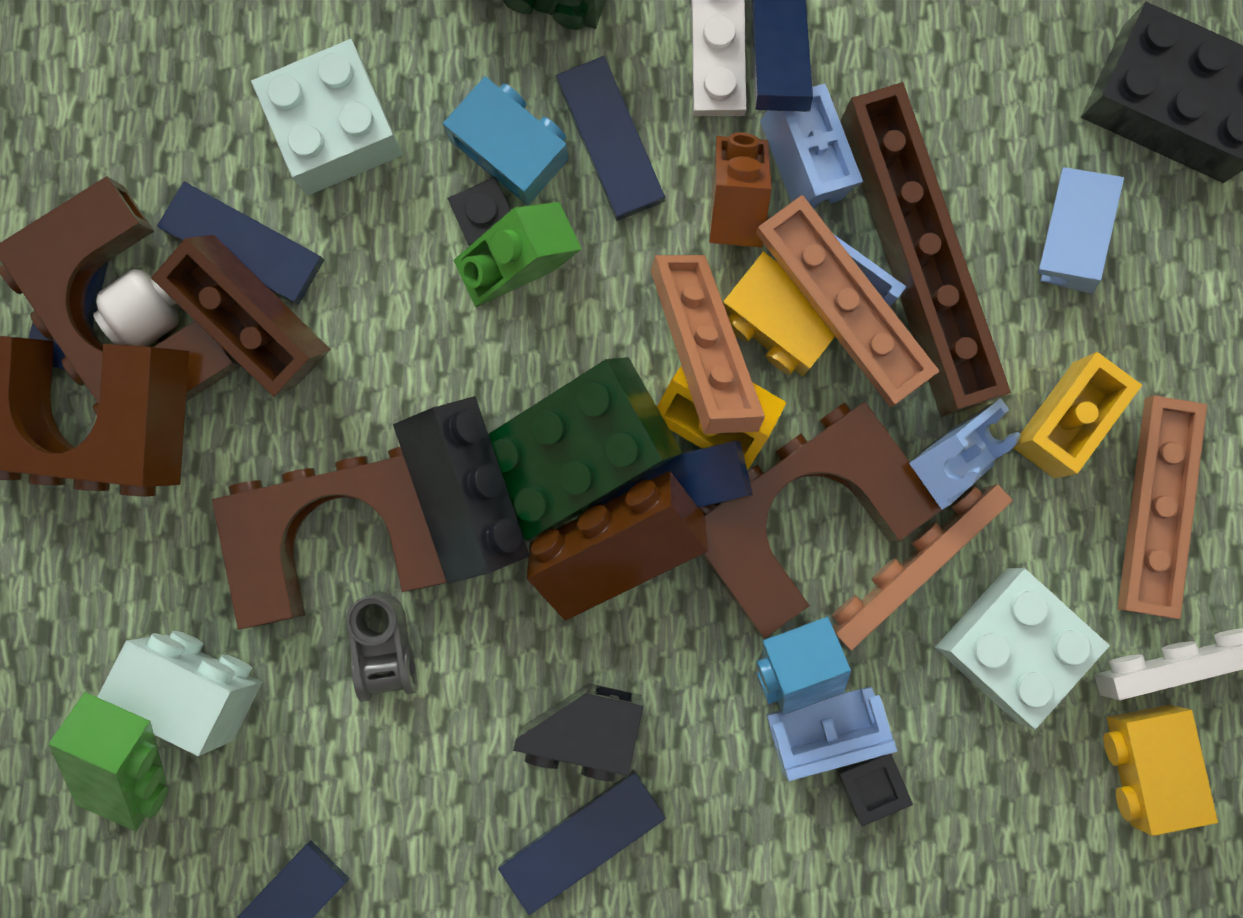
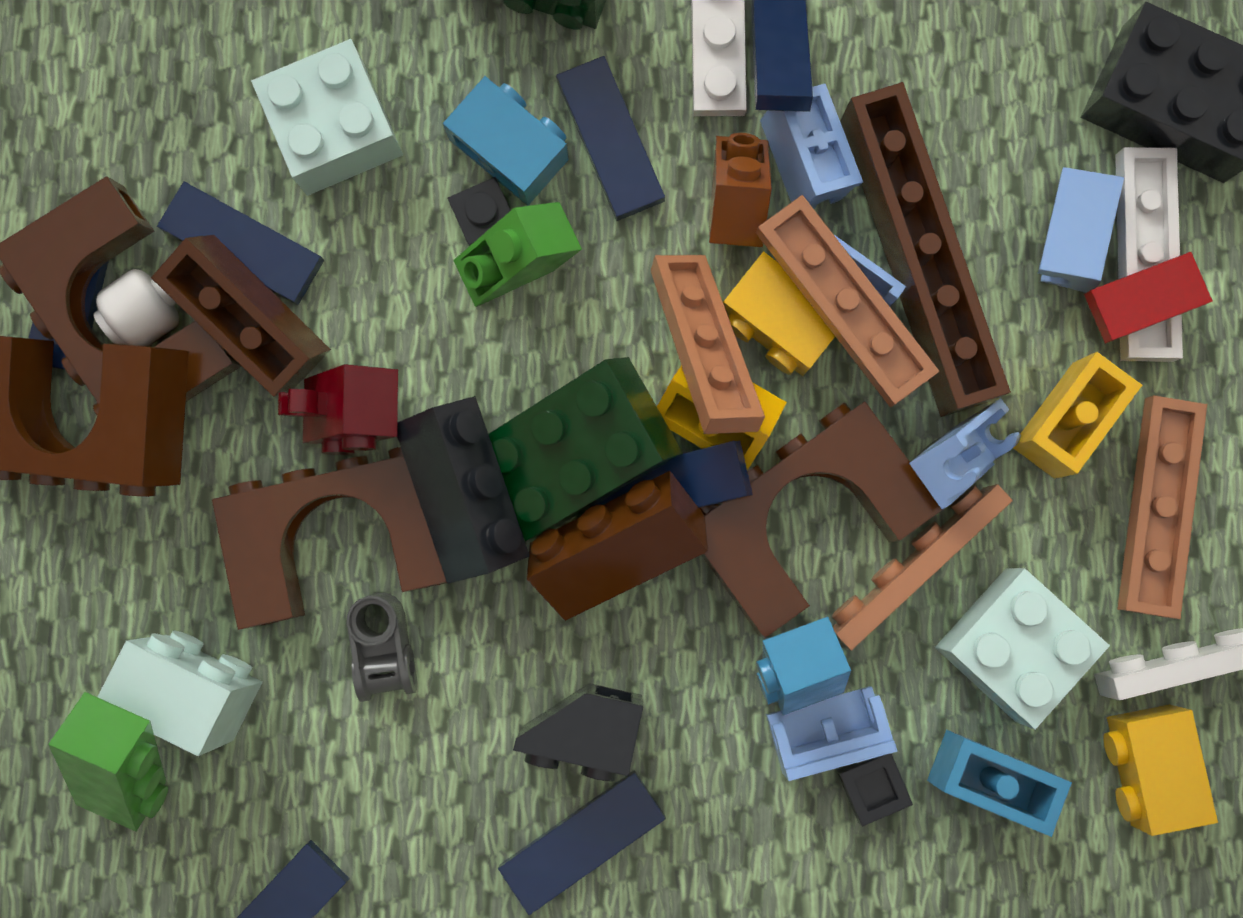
(345, 408): none -> dark red brick
(999, 783): none -> dark azure brick
(1148, 237): none -> white plate
(1148, 297): none -> red tile

